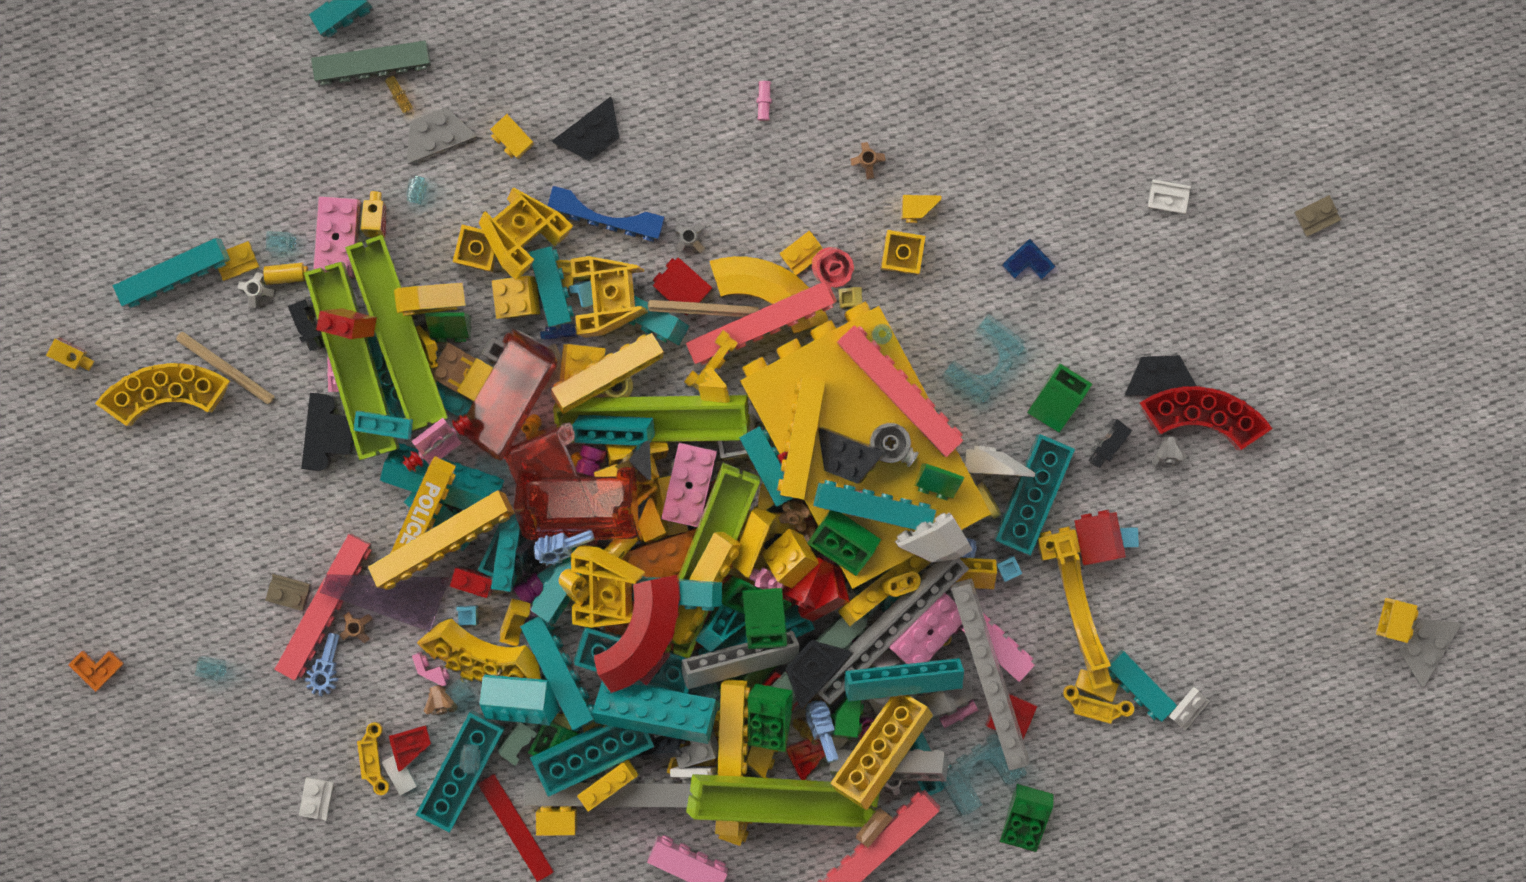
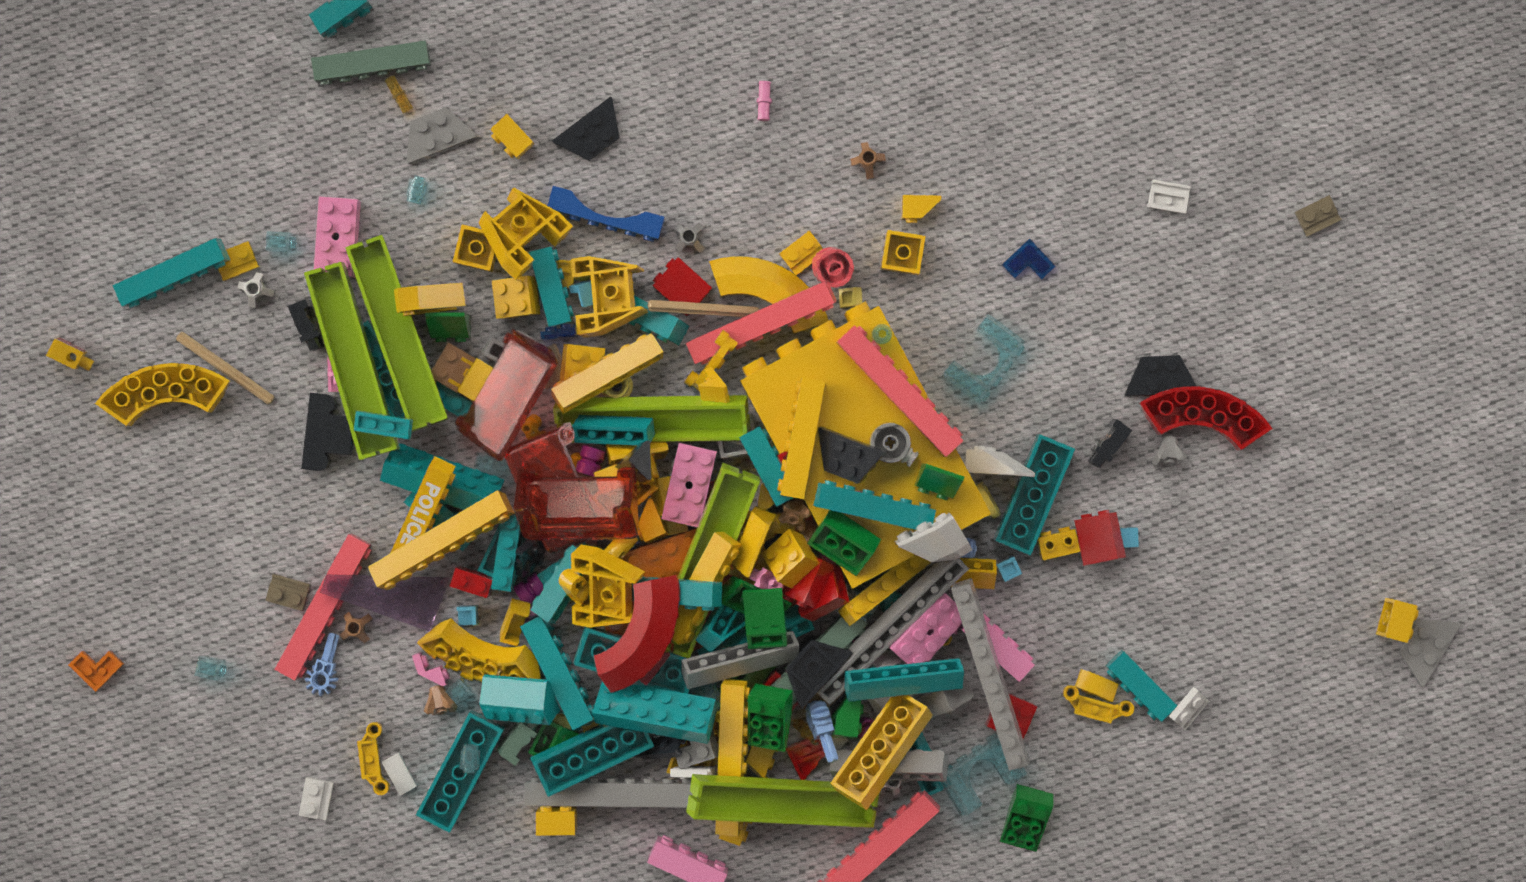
(284, 273): yellow brick -> none
(346, 323): red brick -> none
(374, 223): yellow torso -> none
(409, 745): red wing -> none
(429, 347): yellow plate -> none
(437, 441): bright pink plate -> none
(515, 827): red tile -> none
(559, 546): light blue gear -> none
(607, 785): yellow brick -> none
(873, 827): medium nougat piece -> none
(900, 583): yellow plate -> none
(959, 715): bright pink pin -> none
(1059, 397): green slope -> none
(1085, 630): yellow slope -> none

